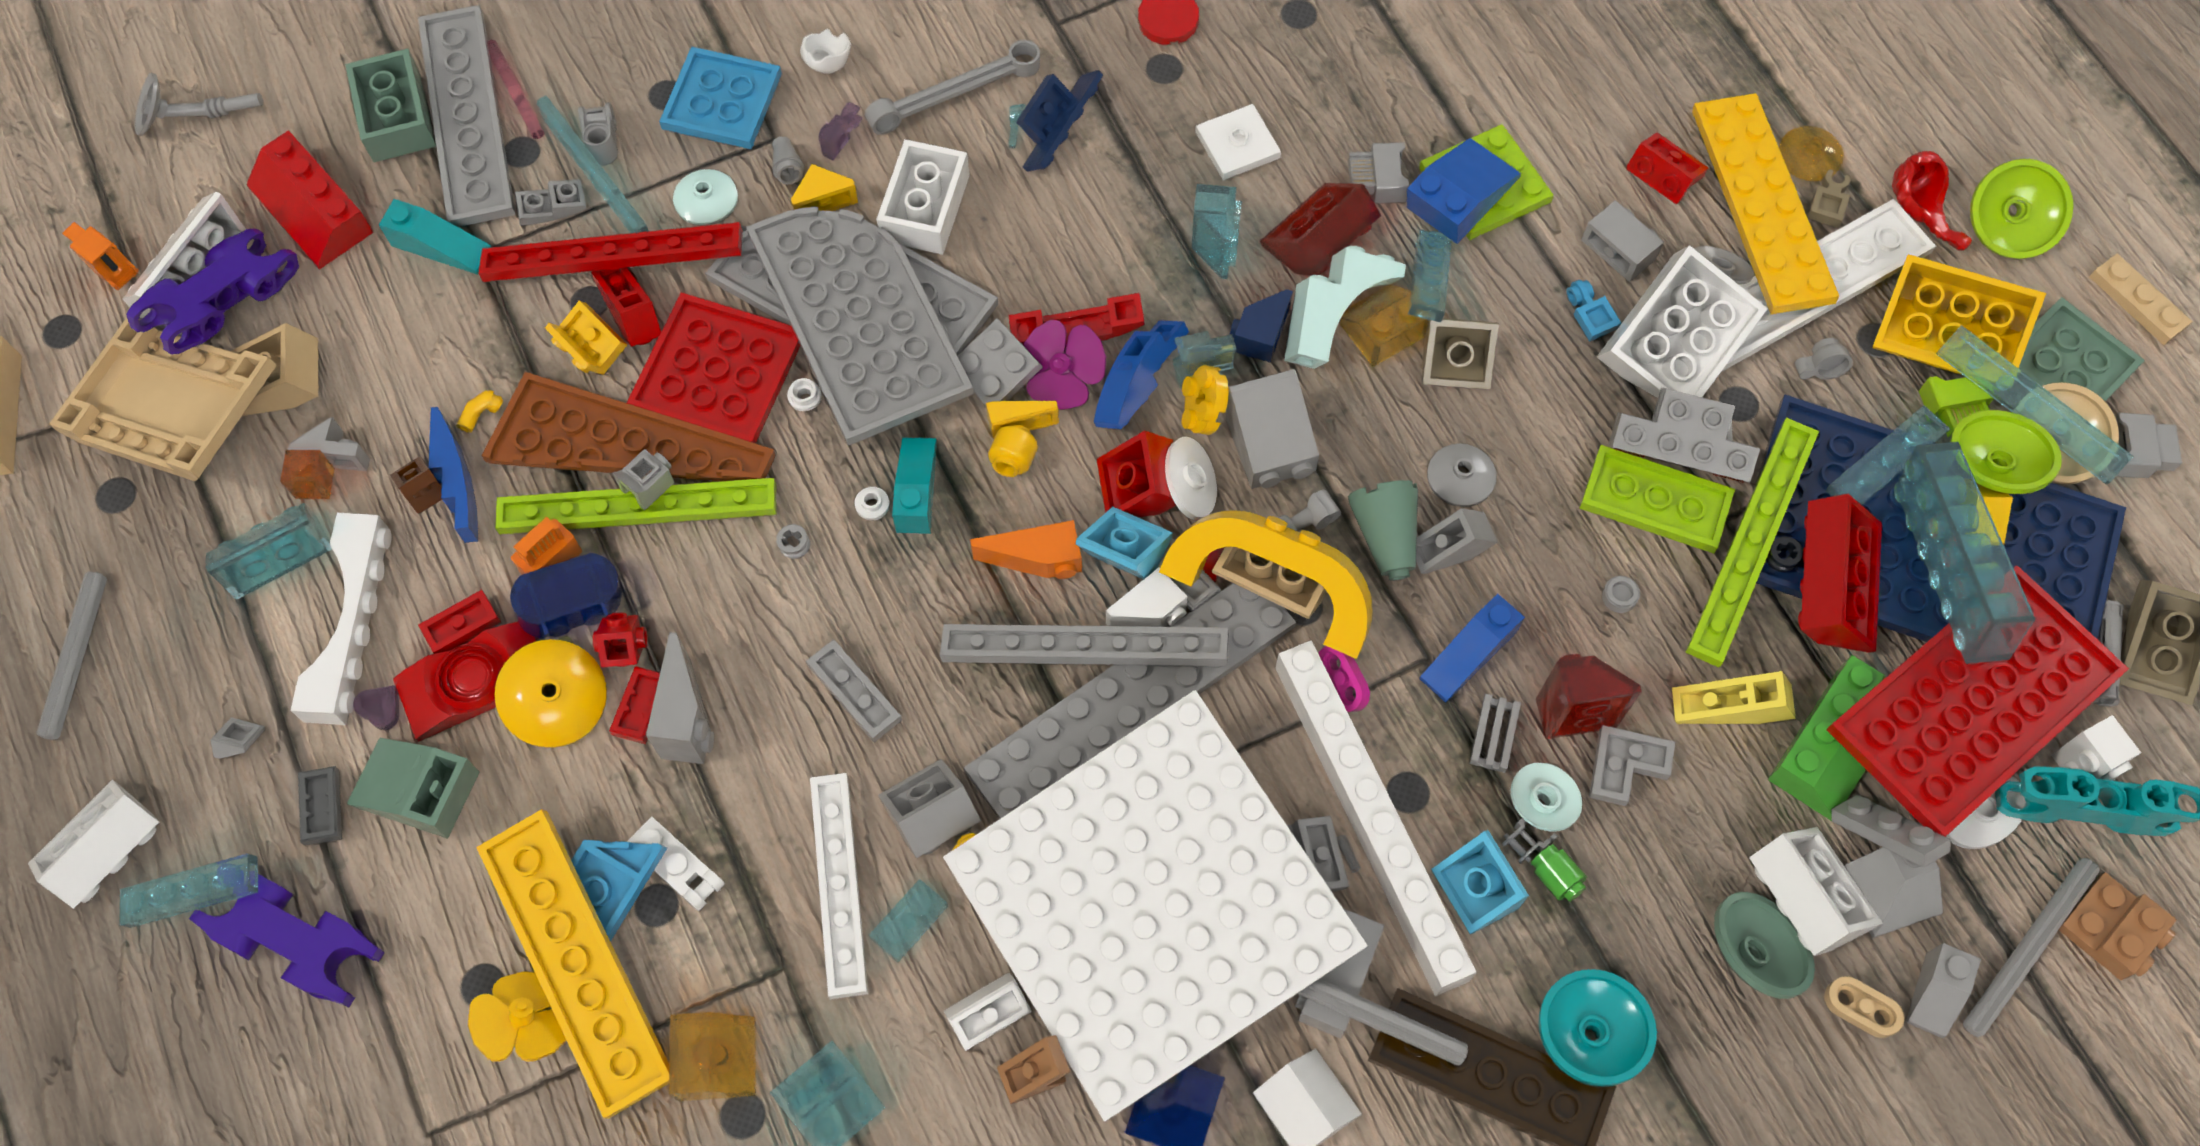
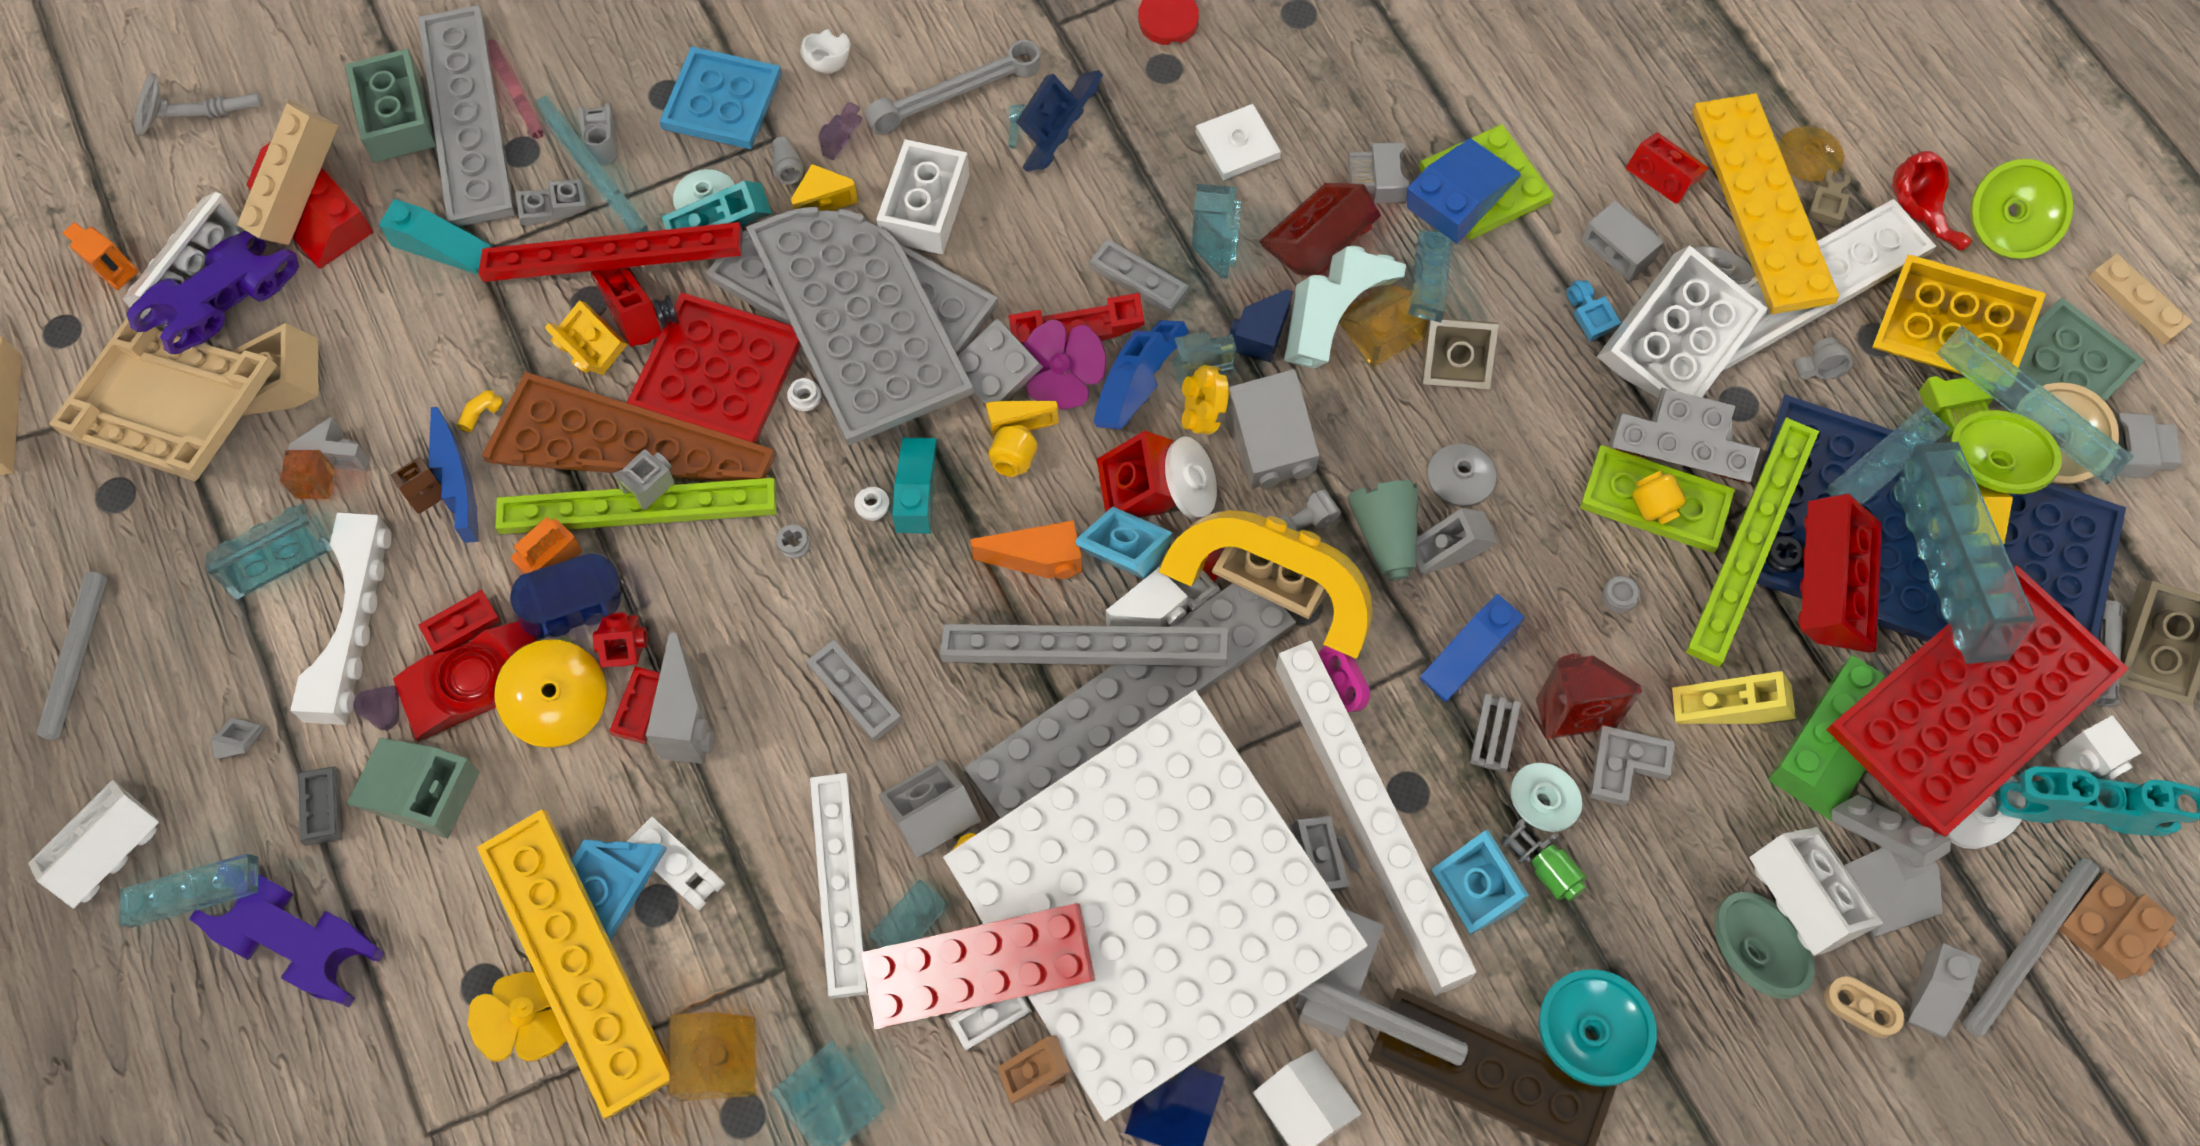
(287, 174): none -> tan slope
(666, 311): none -> black bush
(739, 203): none -> teal slope
(978, 966): none -> plate
(1138, 276): none -> light grey tile
(1659, 497): none -> yellow head

